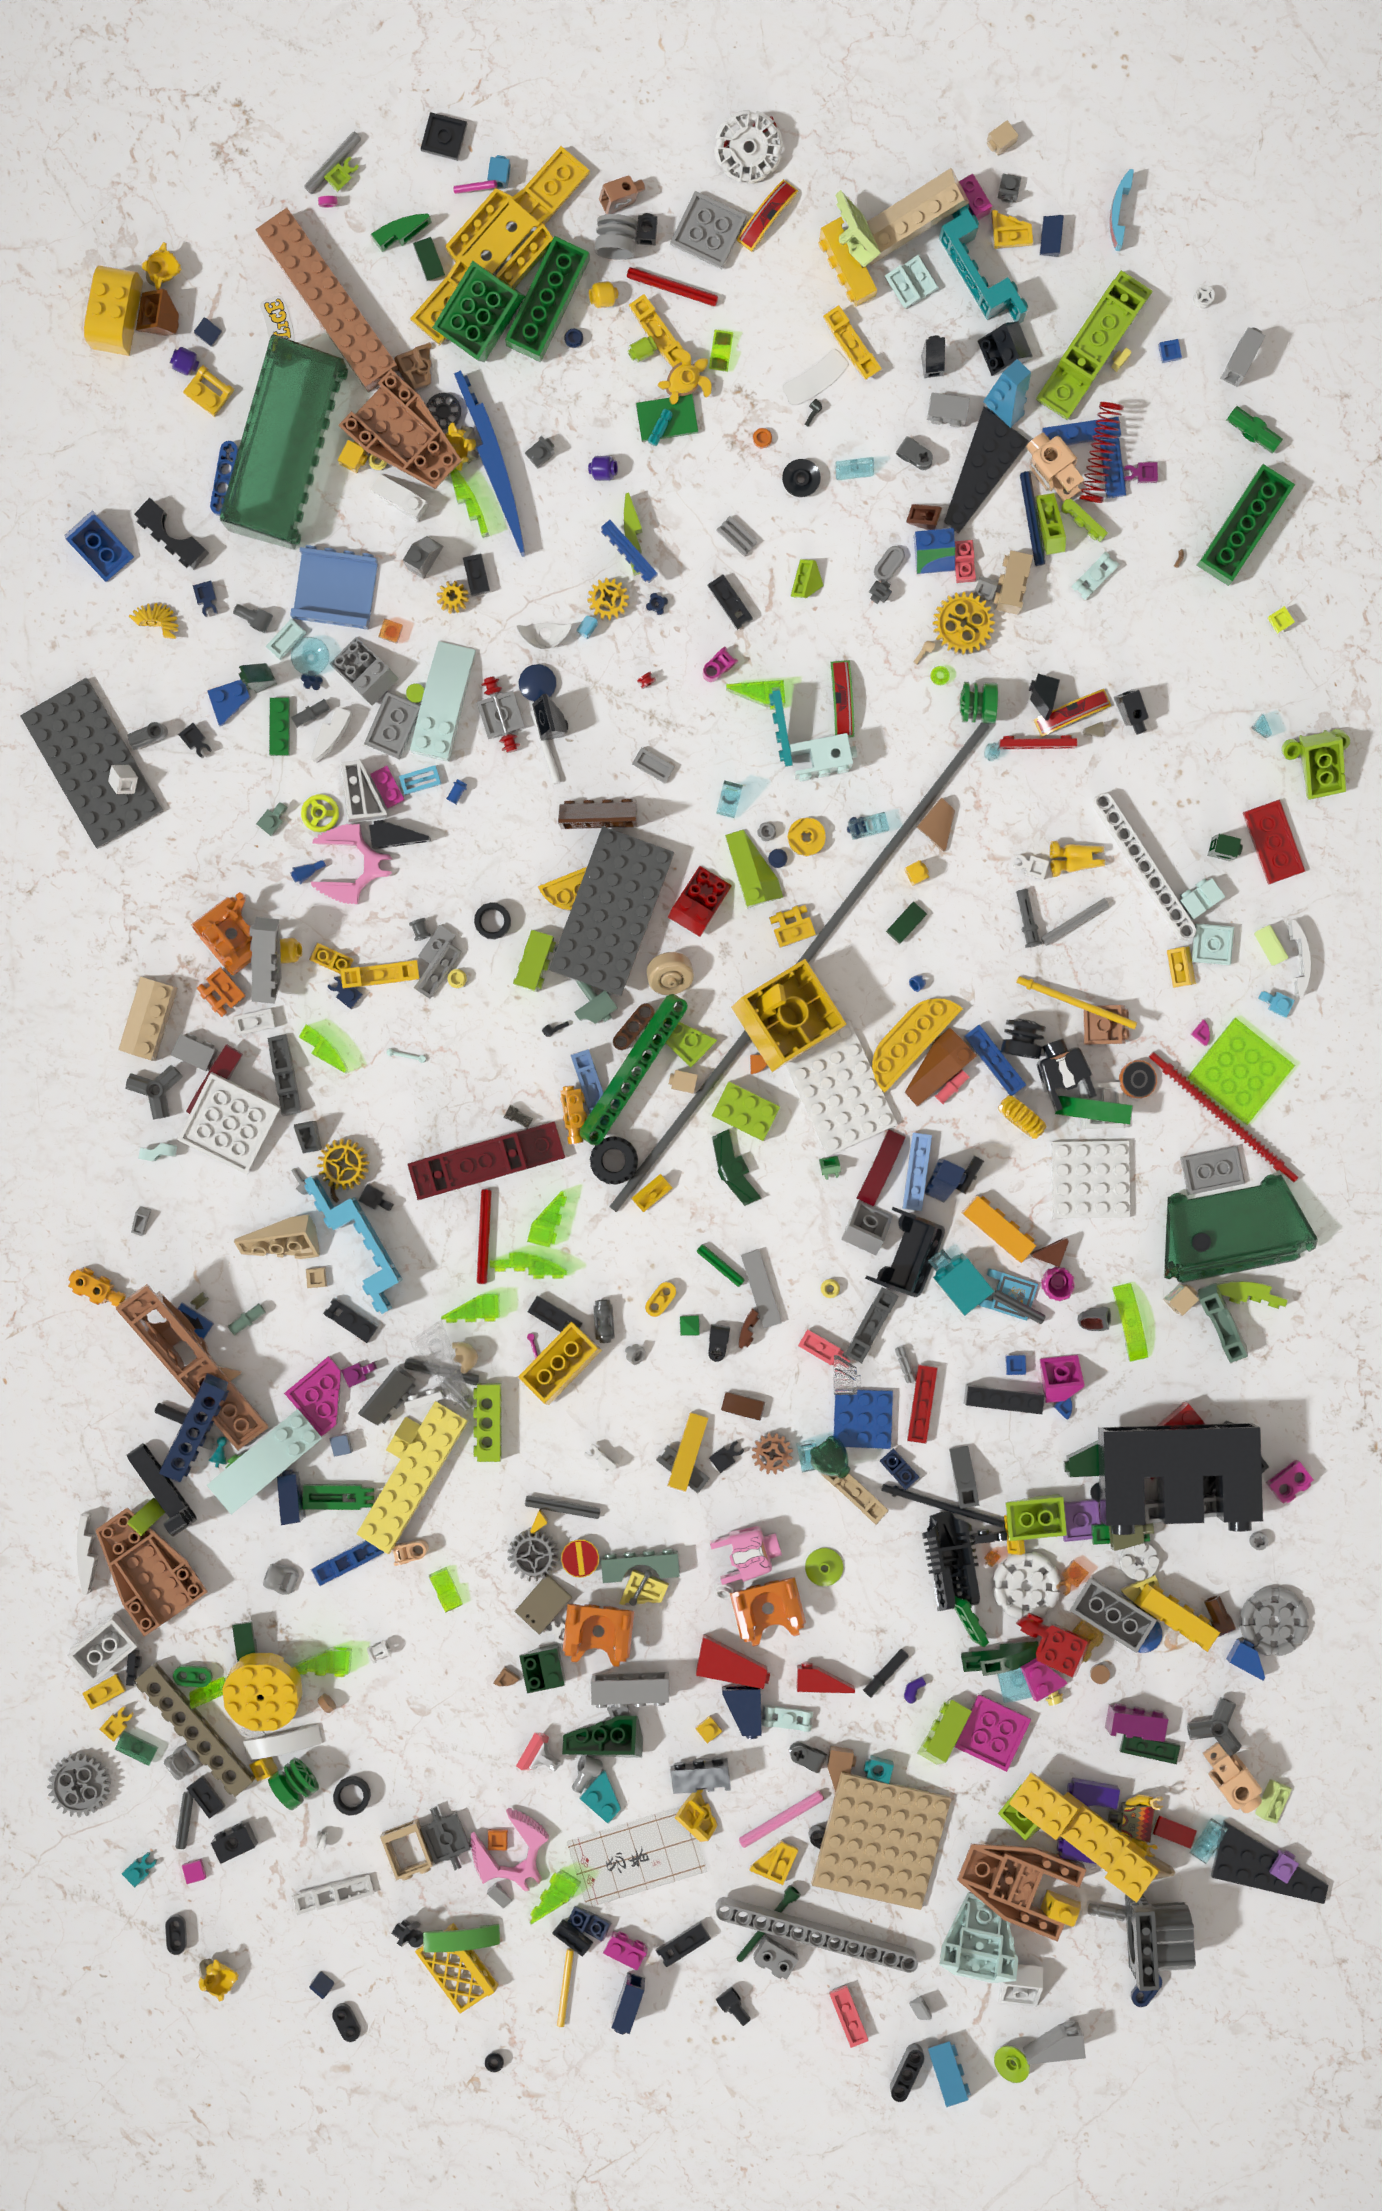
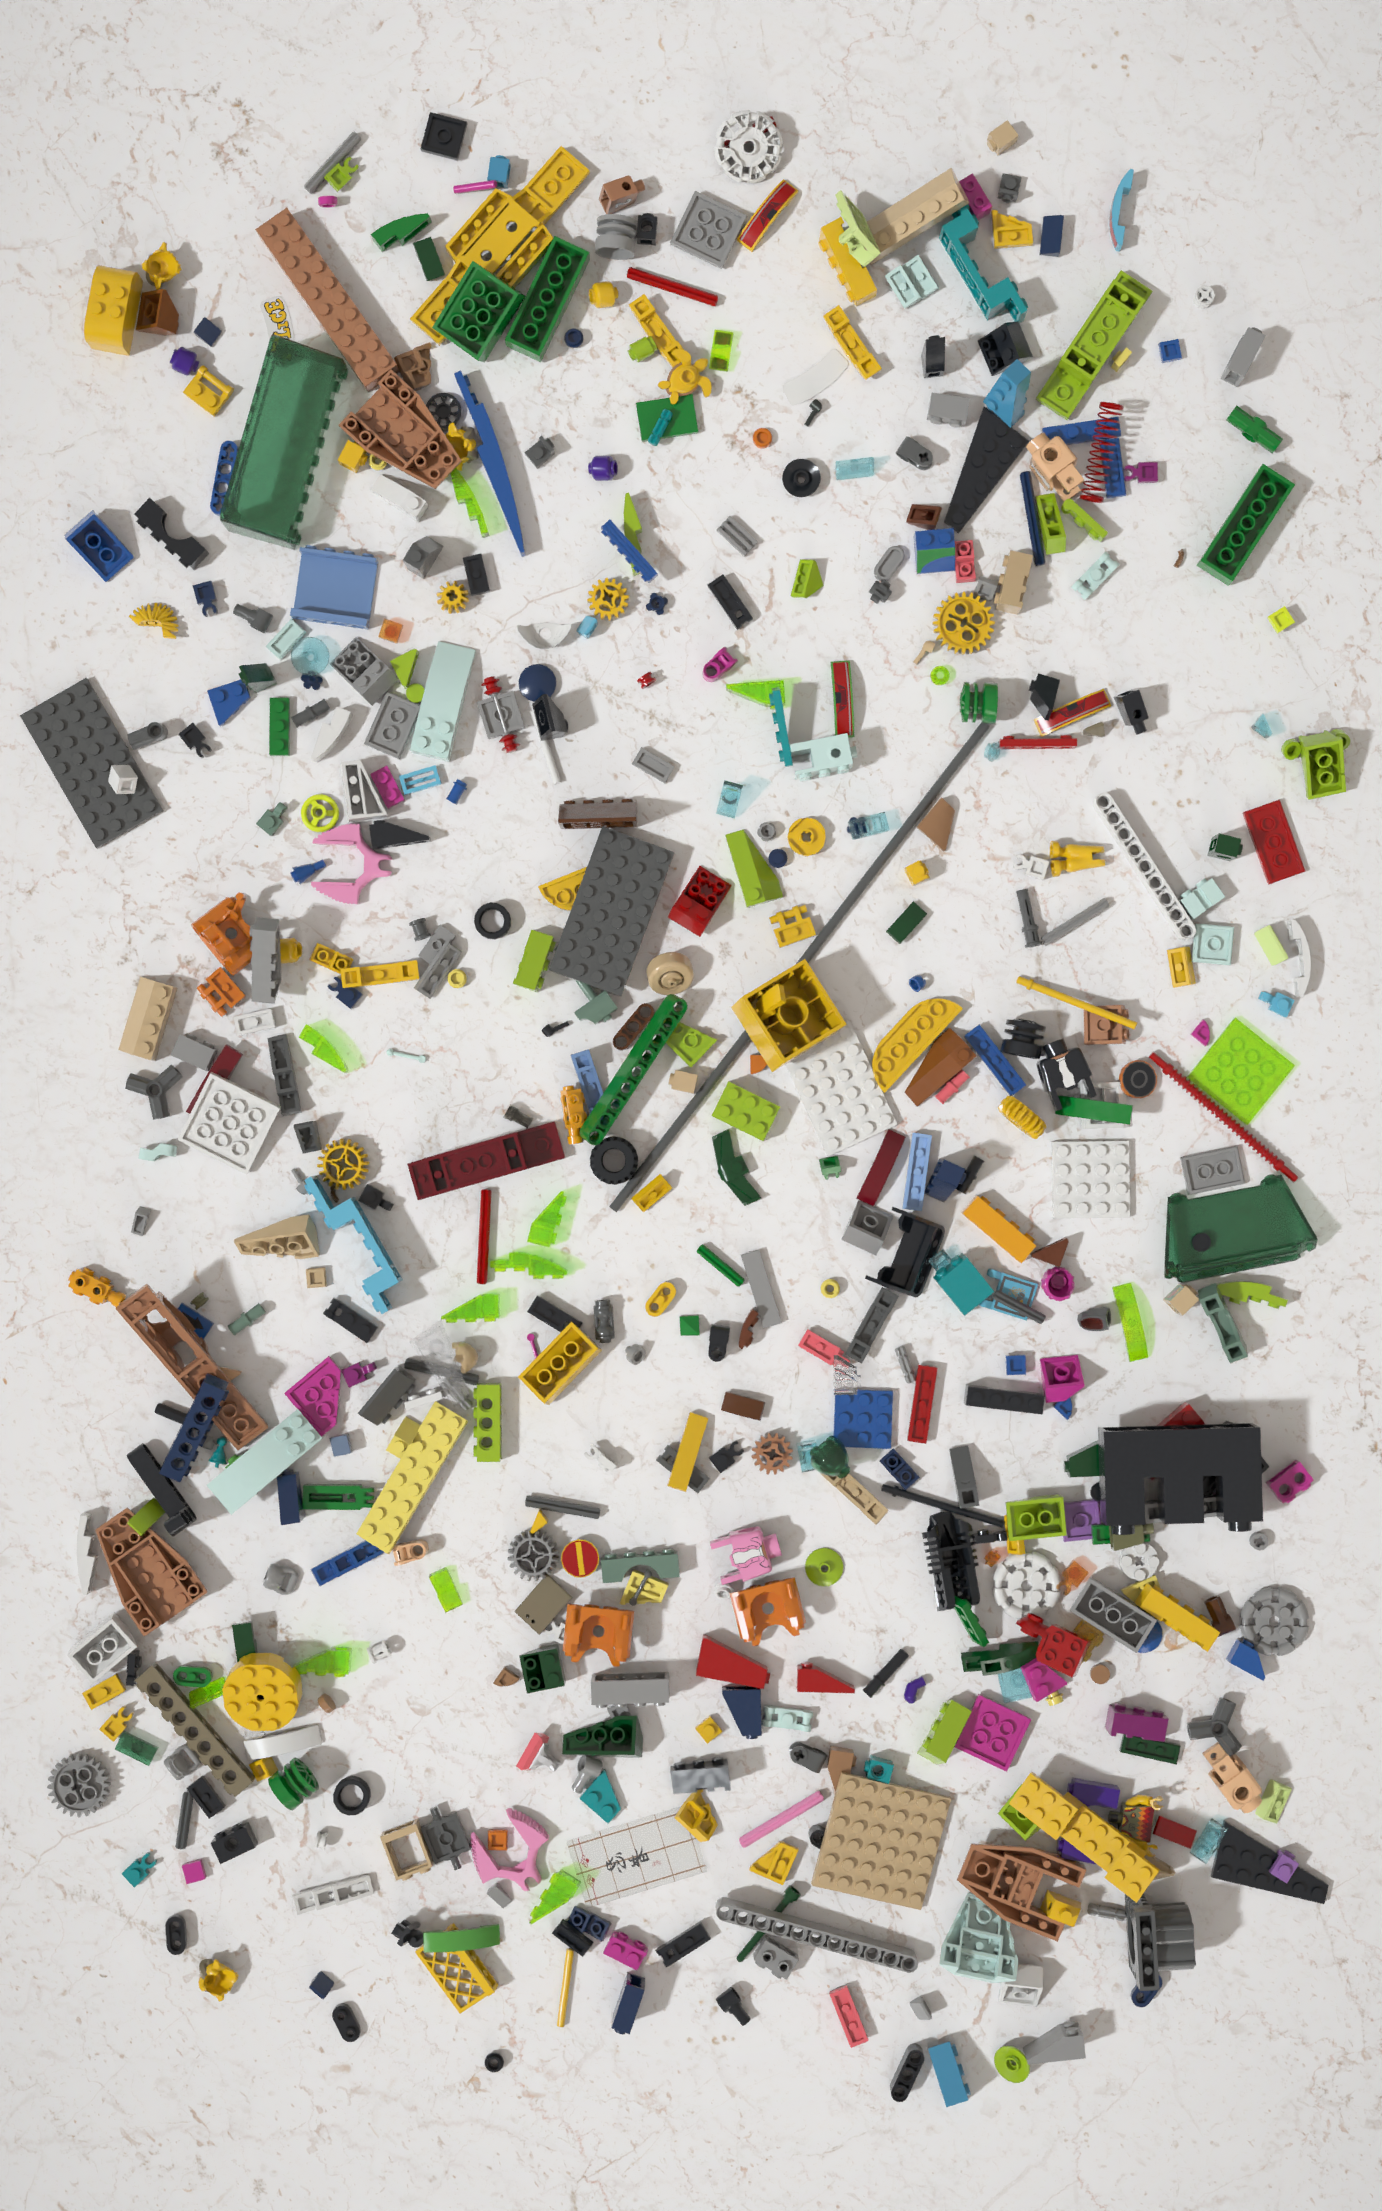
(404, 666): none -> lime slope

